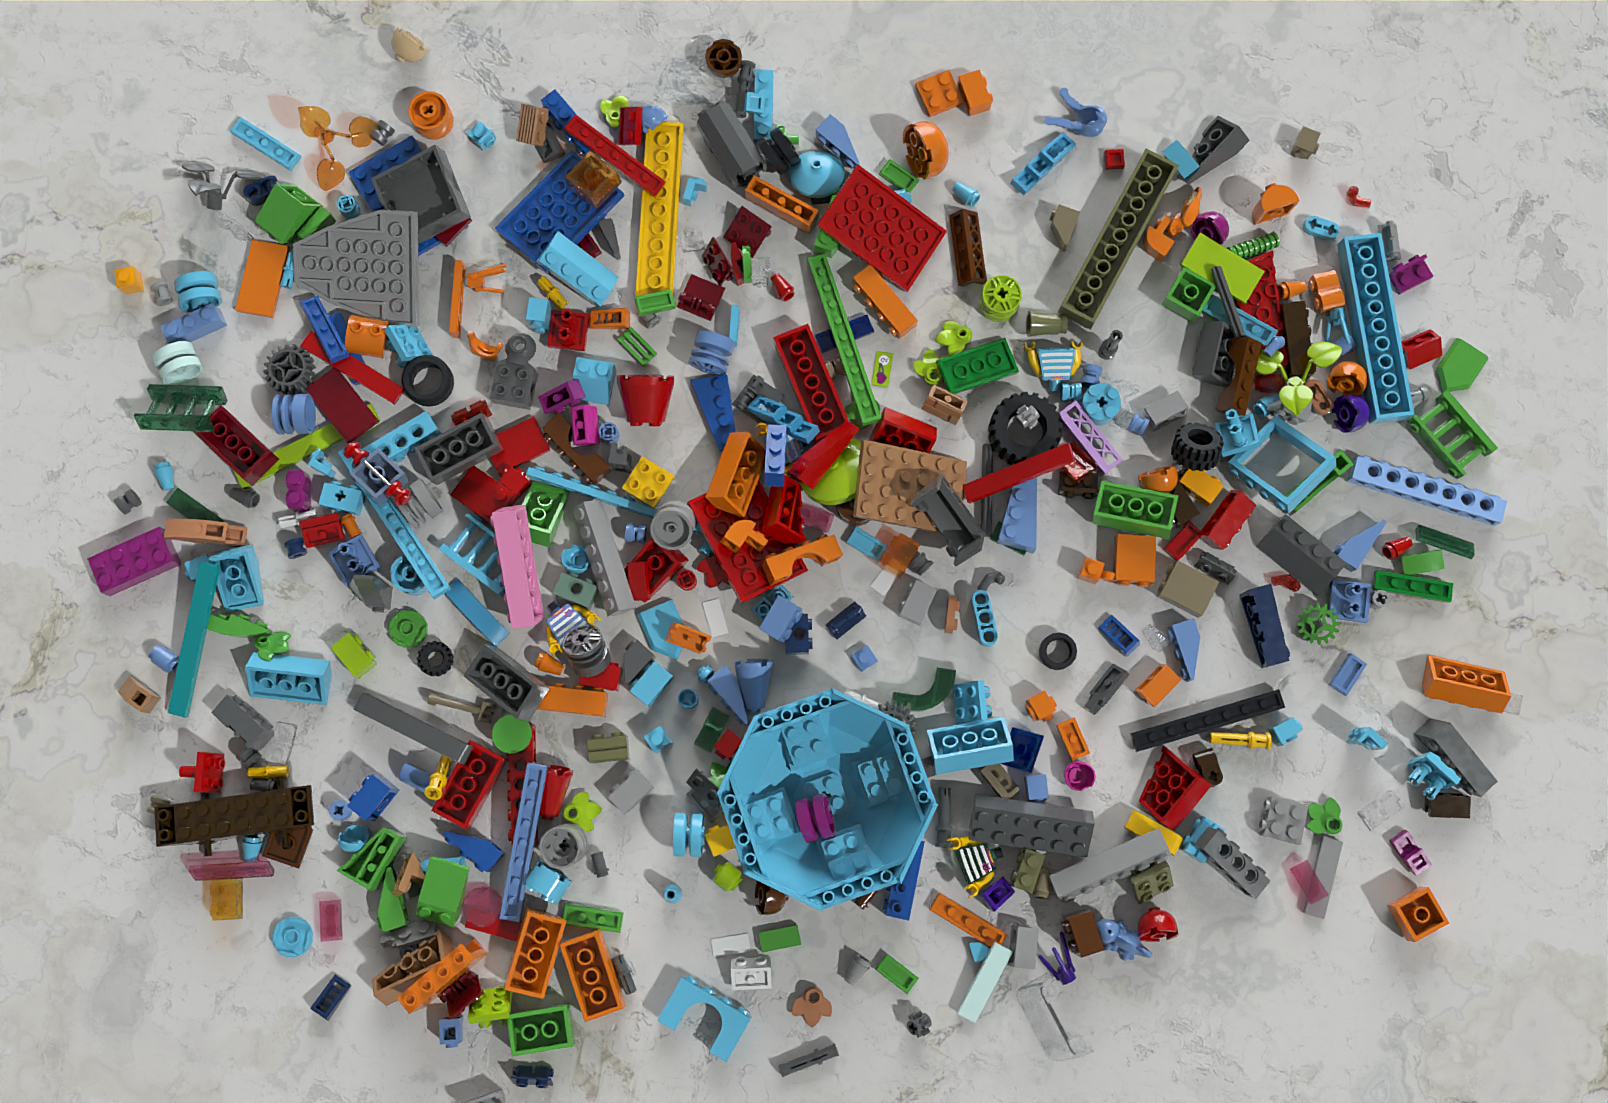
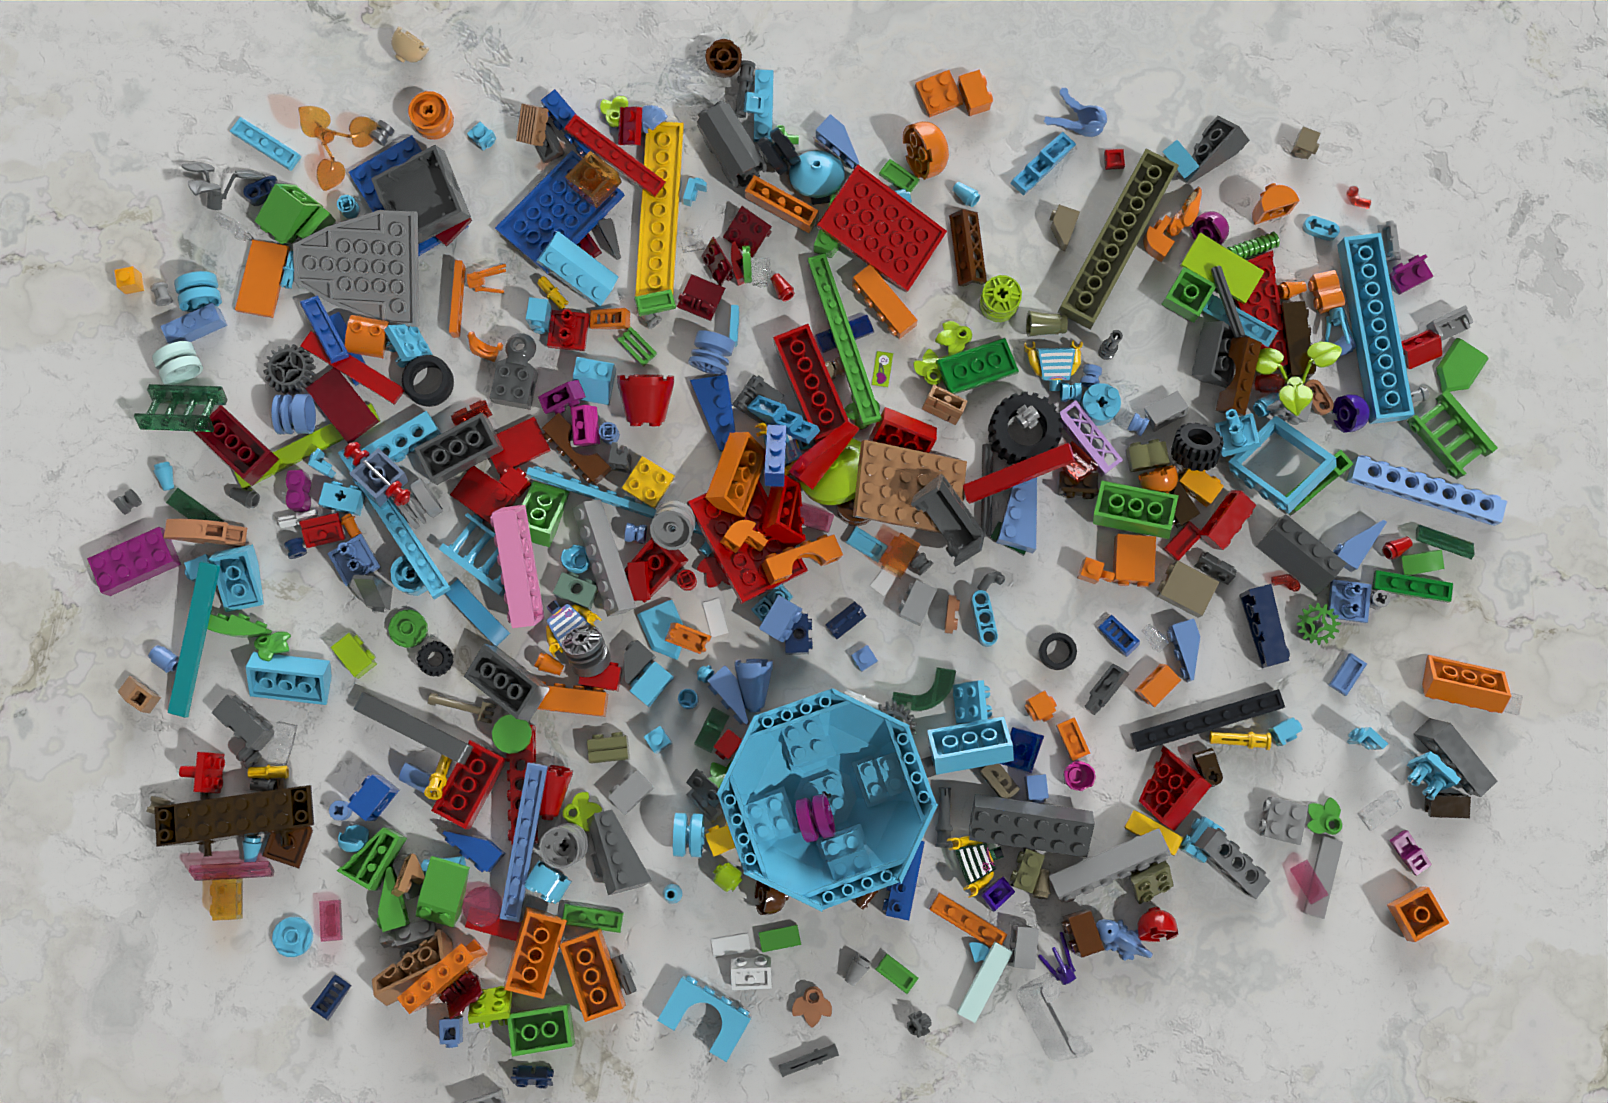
(616, 856): none -> dark grey wedge
(1147, 455): none -> olive brick
(1277, 343): medium blue arm -> none
(1347, 378): orange cylinder -> none
(1451, 323): none -> light grey hinge

